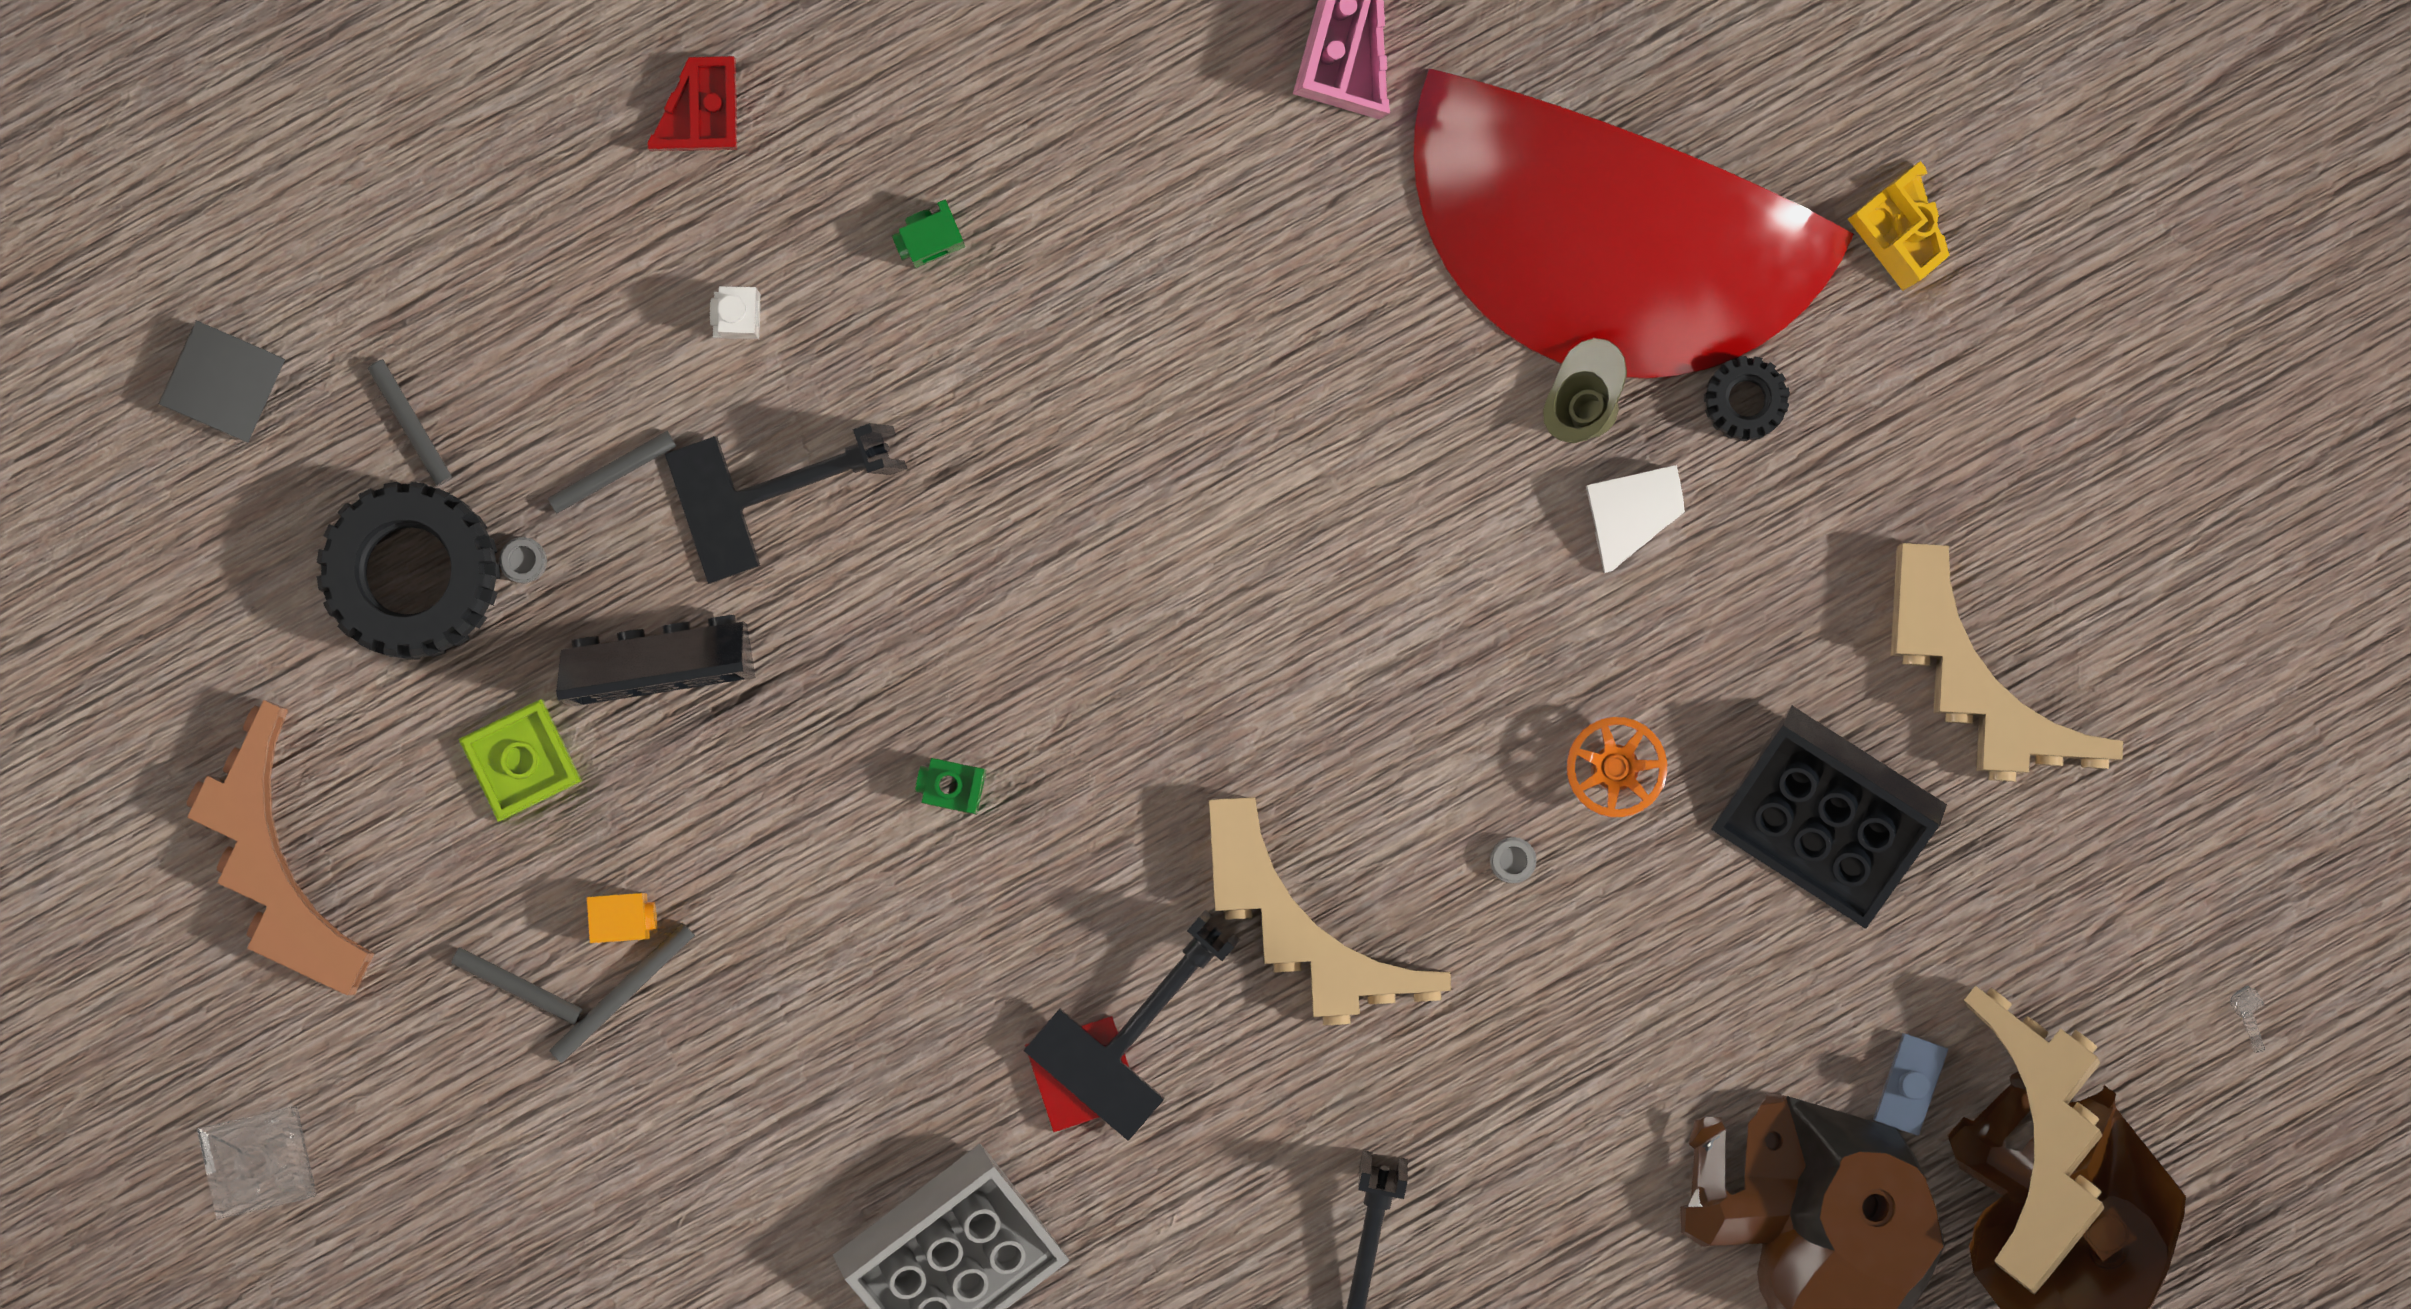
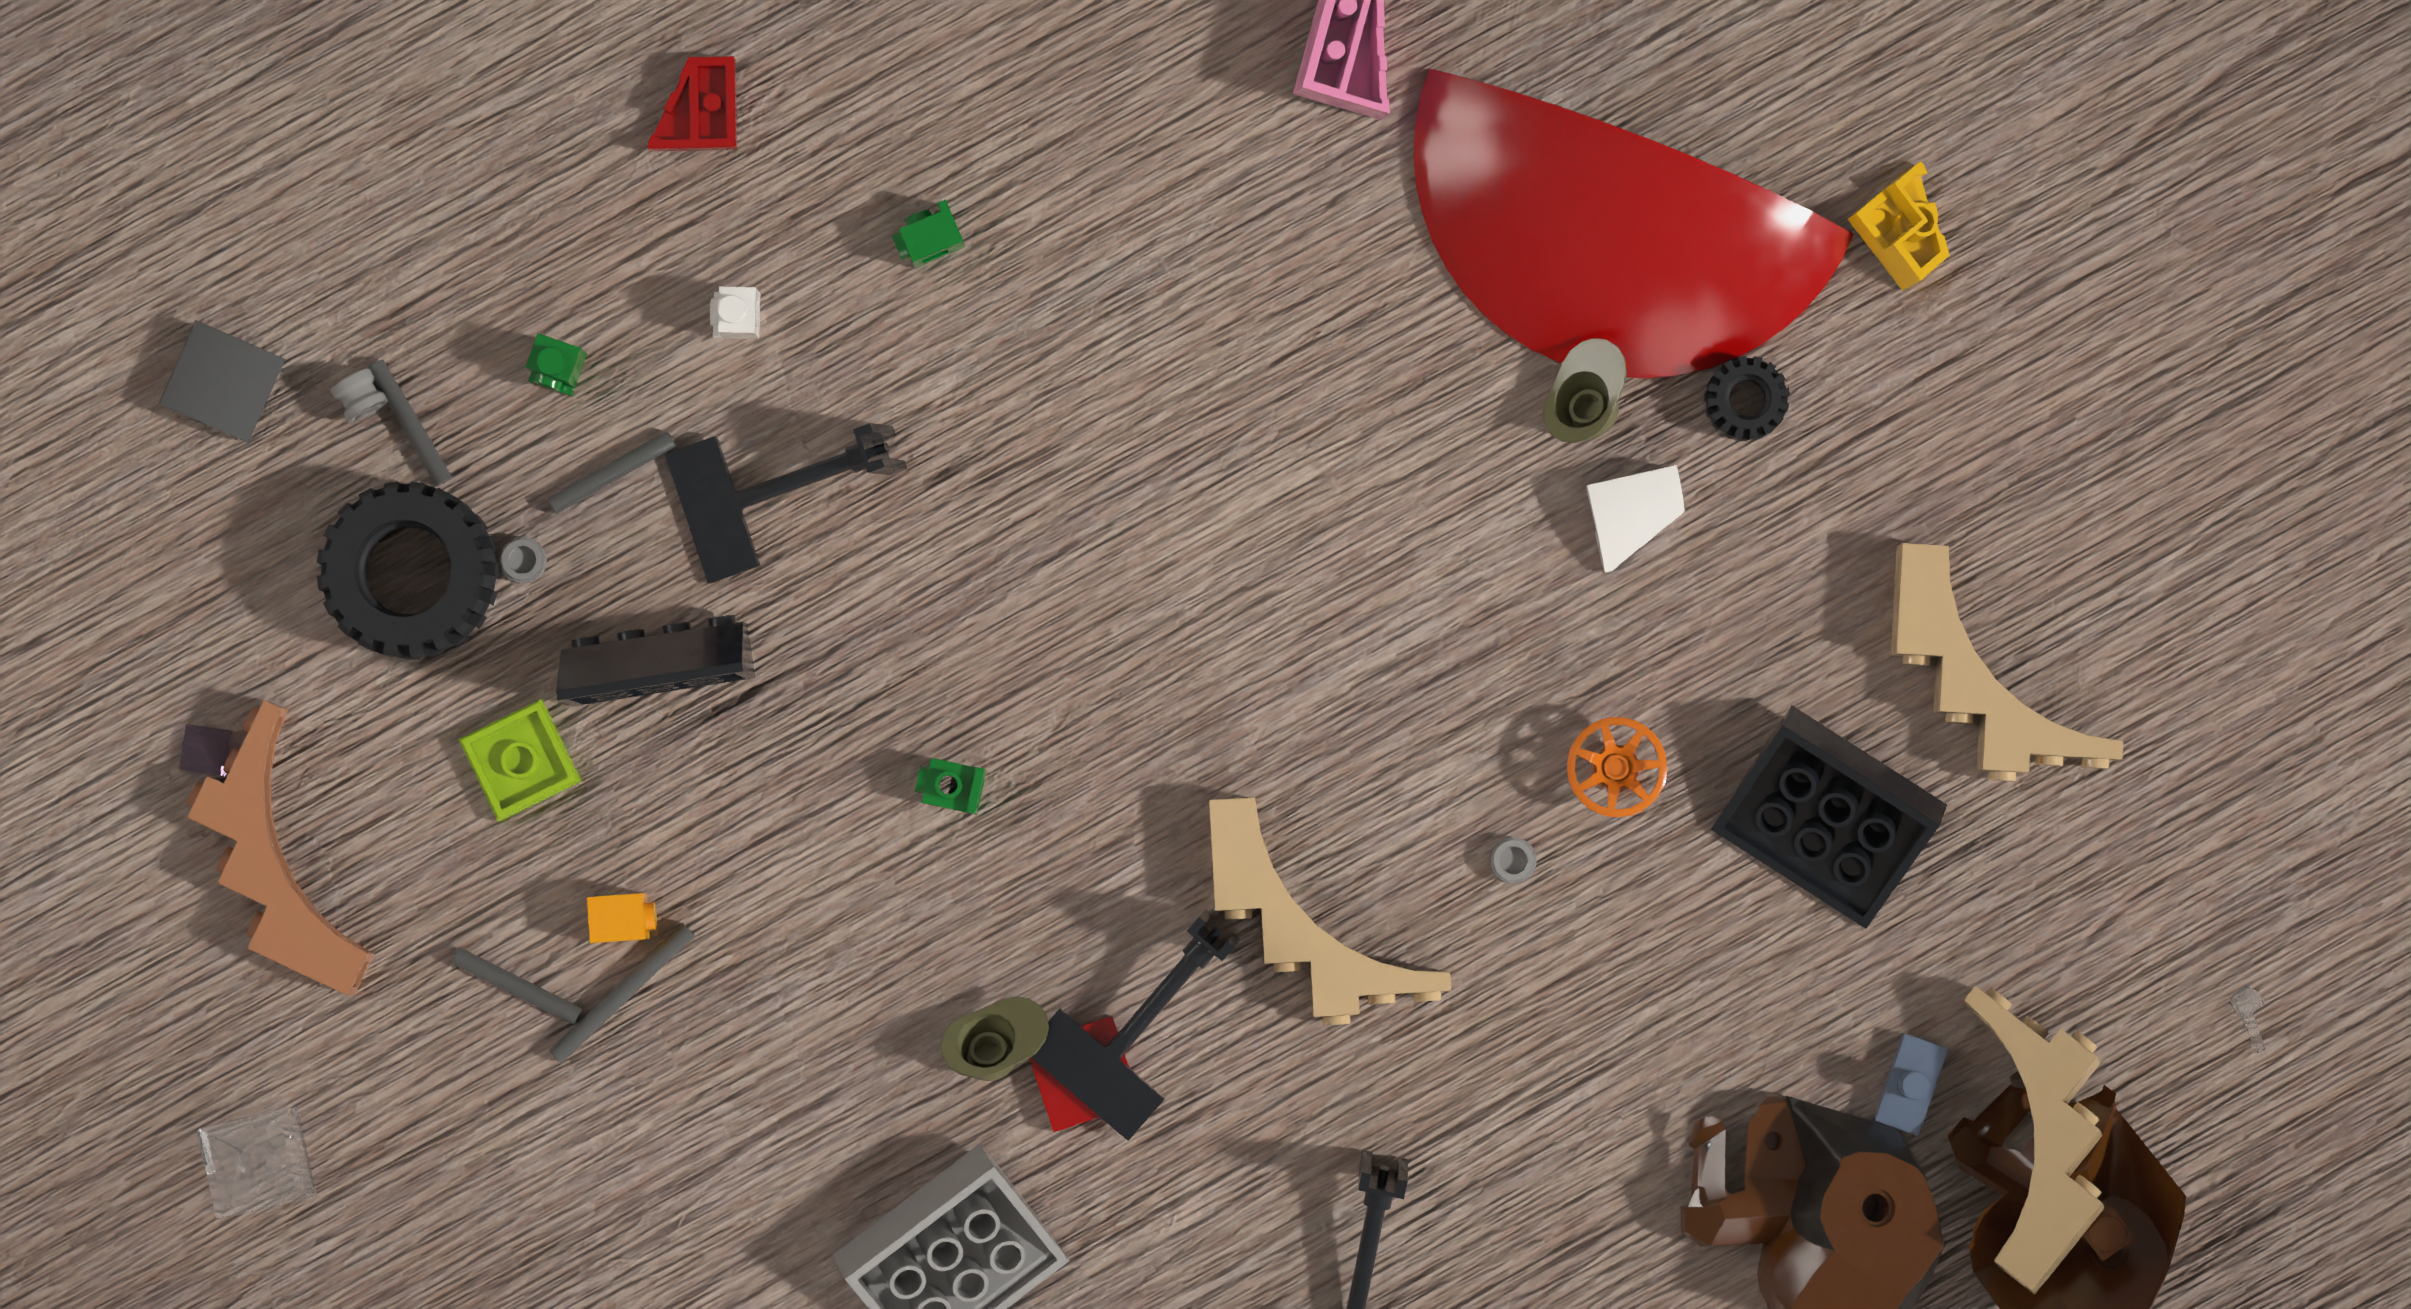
(205, 749): none -> slope
(359, 395): none -> light grey wheel
(555, 364): none -> green brick
(995, 1038): none -> olive piece

